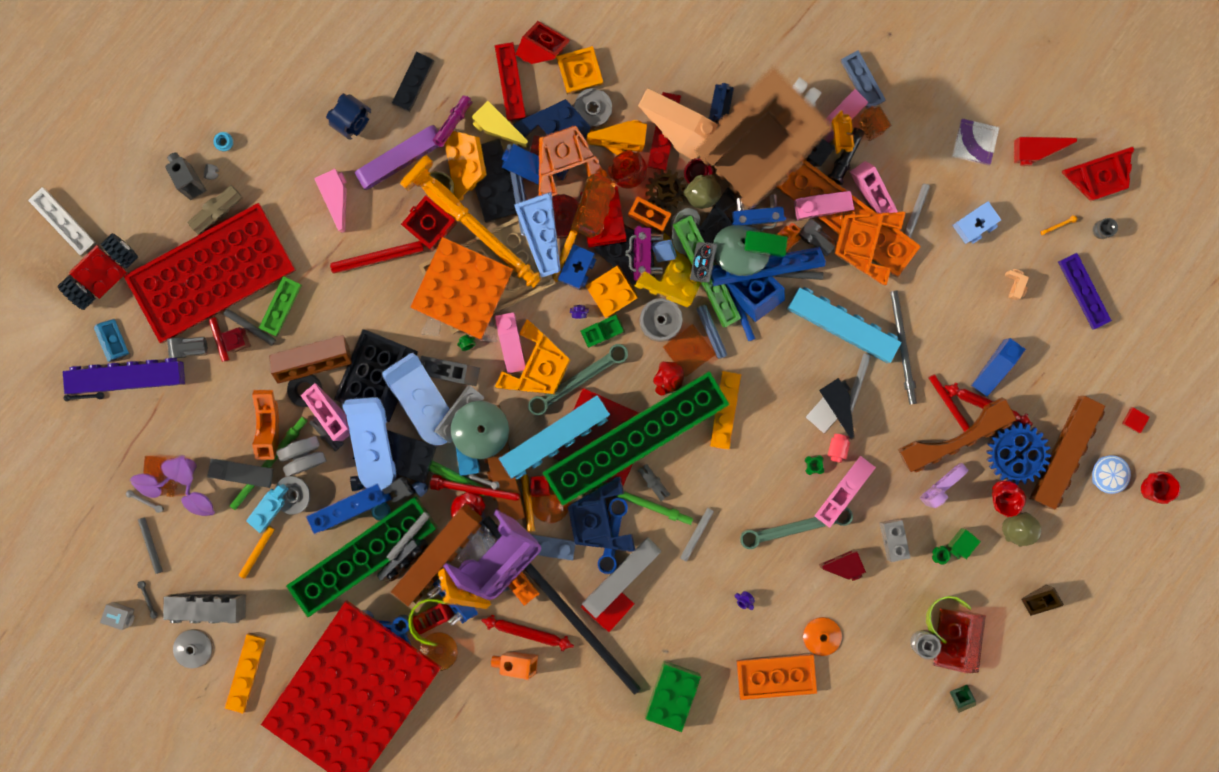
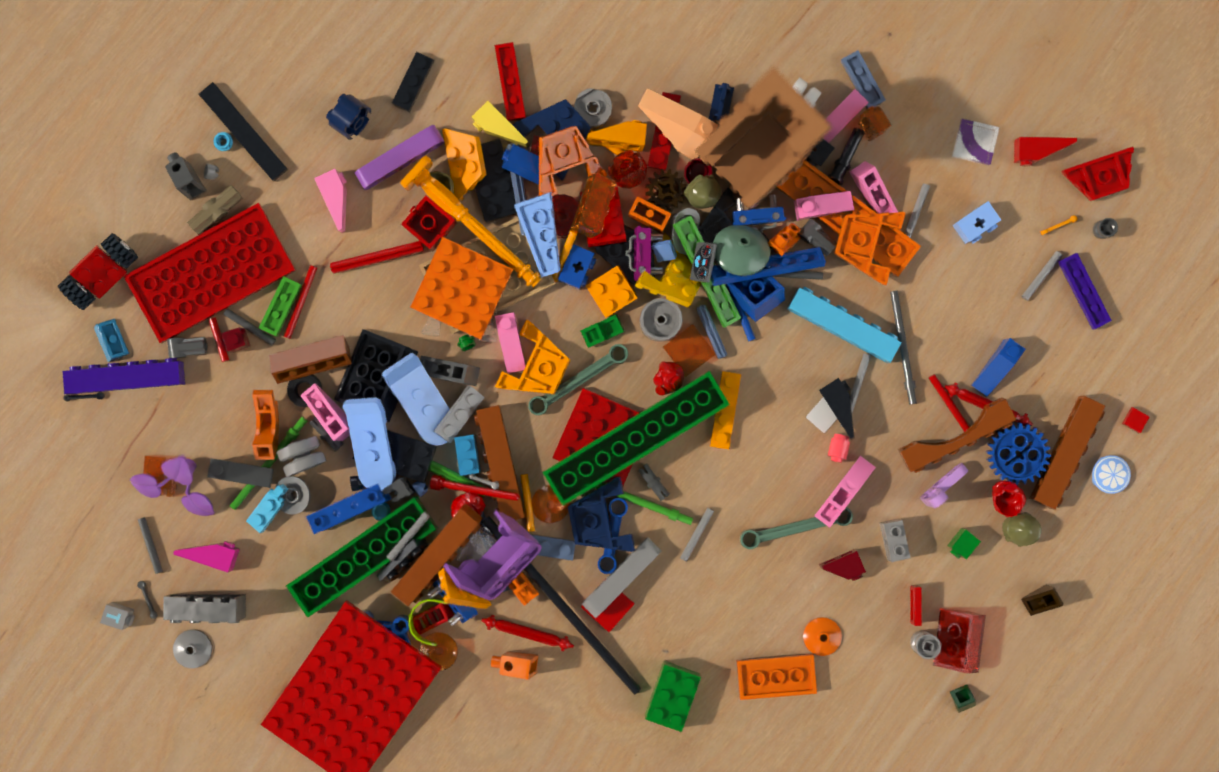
(62, 221): white plate -> none
(158, 508): light grey hinge -> none
(218, 556): none -> dark pink slope
(243, 131): none -> black tile
(245, 673): light orange plate -> none
(256, 552): light orange bar -> none
(300, 302): none -> red bar
(456, 114): magenta pin -> none
(465, 432): sand green dish -> none
(539, 486): red tile -> none
(541, 44): red slope -> none
(553, 437): medium azure brick -> none
(579, 311): dark purple plate -> none
(580, 70): light orange plate -> none
(745, 600): dark purple plate -> none
(765, 243): green slope -> none
(819, 465): green plate -> none
(841, 124): light orange hinge -> none
(916, 605): none -> red tile
(928, 614): lime piece -> none
(941, 560): green plate -> none
(1019, 287): light nougat bracket -> none
(1042, 275): none -> light grey bar
(1160, 487): red hair -> none

